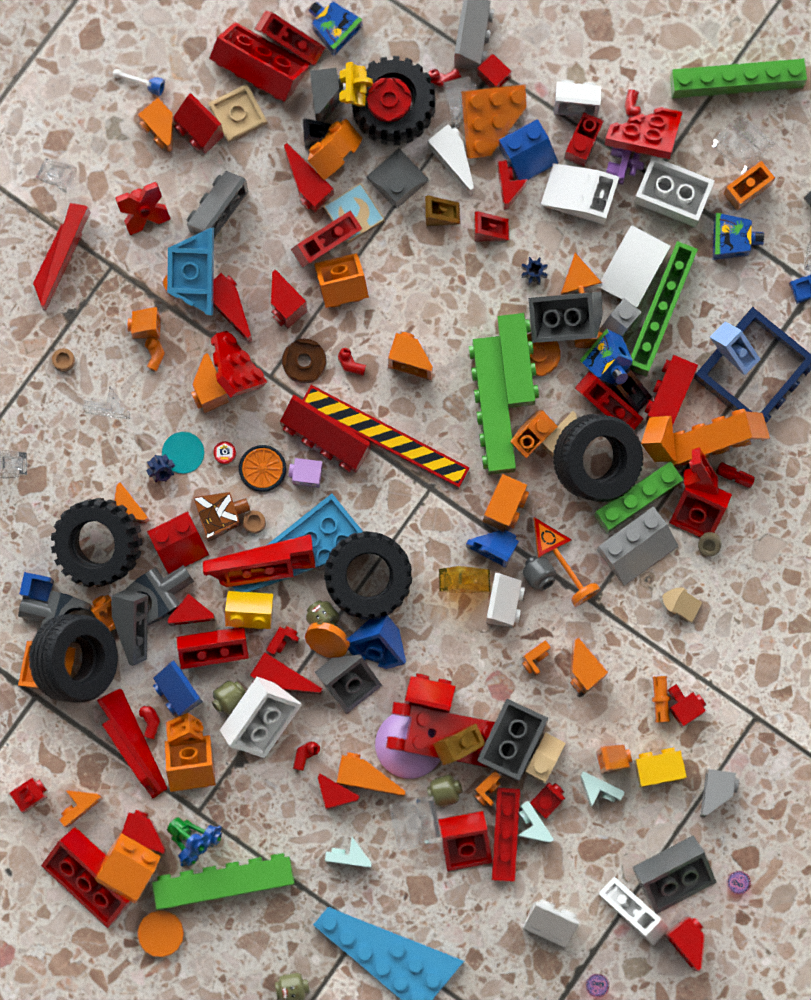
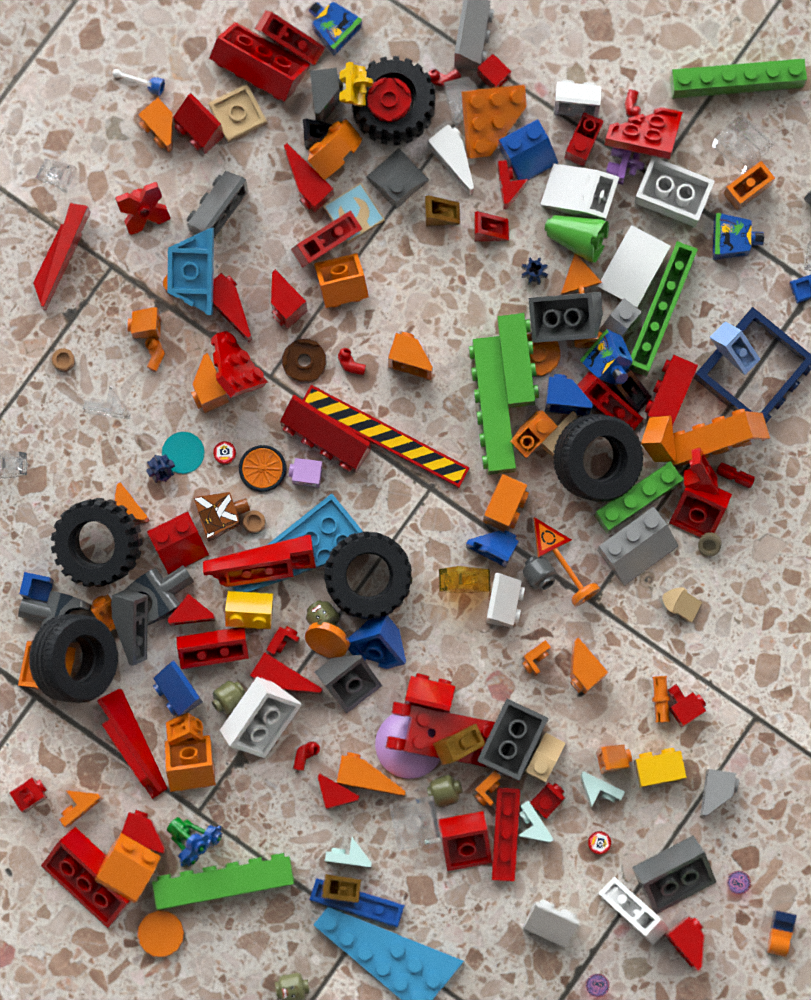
(152, 720): red arm -> none
(341, 888): none -> pearl gold slope
(367, 906): none -> blue tile
(565, 396): none -> blue slope
(579, 235): none -> bright green cone
(599, 842): none -> tile
(781, 933): none -> leg

